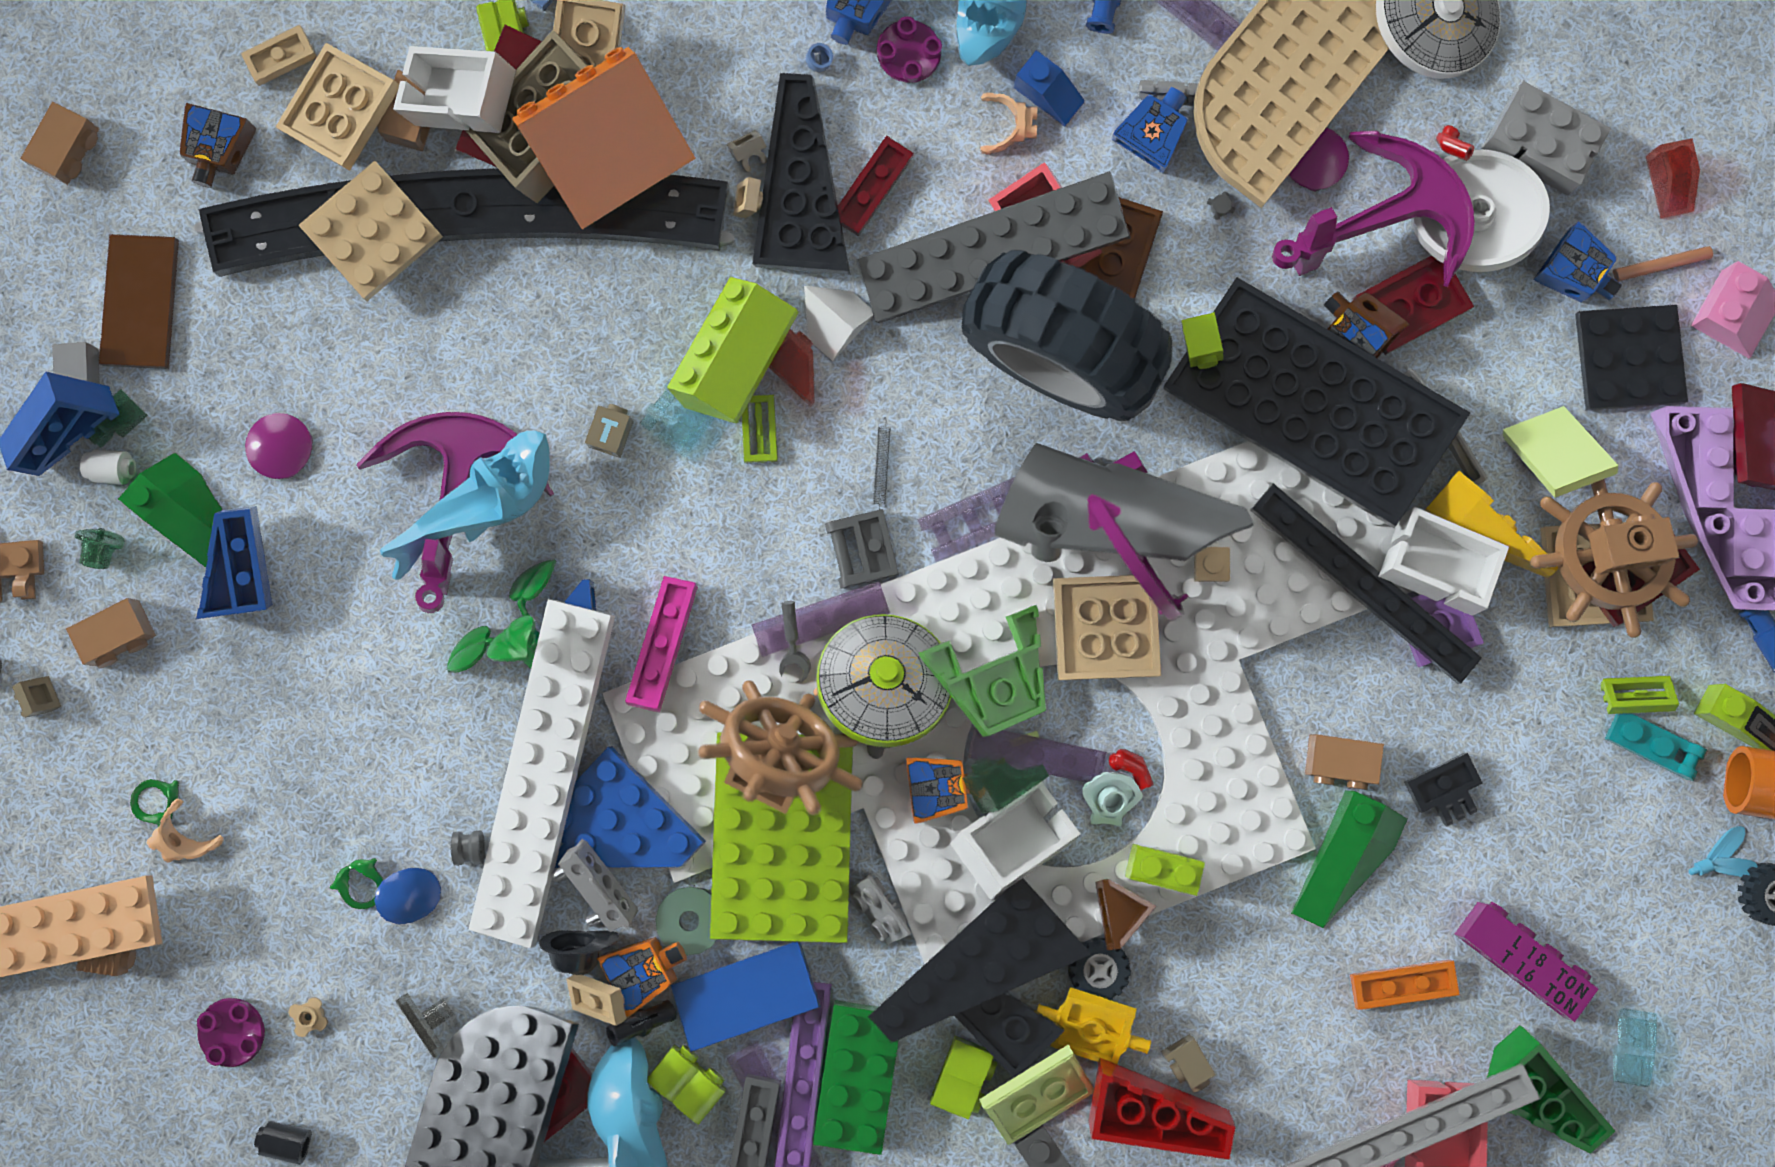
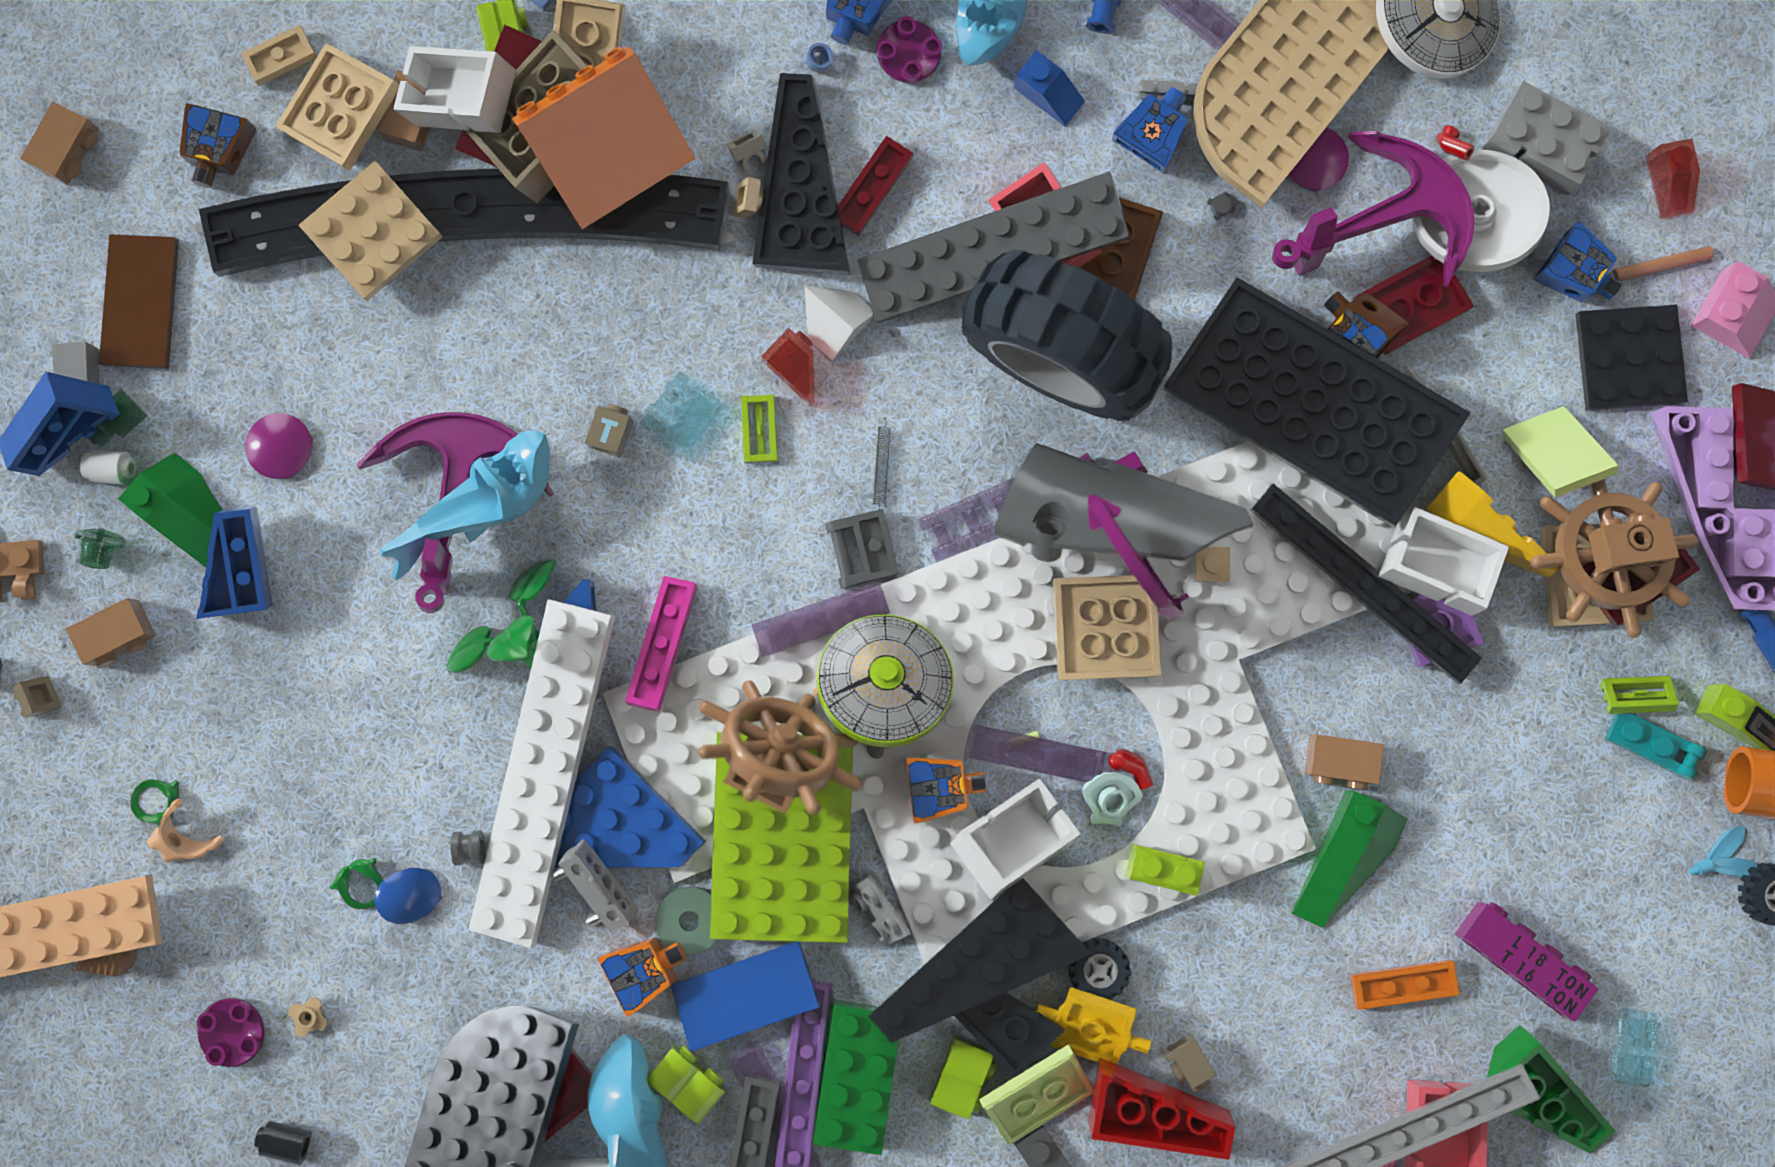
(426, 1021): clear smoke tile -> none
(576, 950): black piece -> none
(596, 999): tan plate -> none
(657, 1016): black pin -> none
(732, 350): lime slope -> none
(791, 637): dark grey piece -> none
(998, 783): clear green arch -> none
(1002, 689): bright green wing -> none
(1023, 118): light nougat helmet -> none
(1120, 912): reddish brown slope -> none
(1202, 340): lime brick -> none
(1446, 788): black hinge -> none

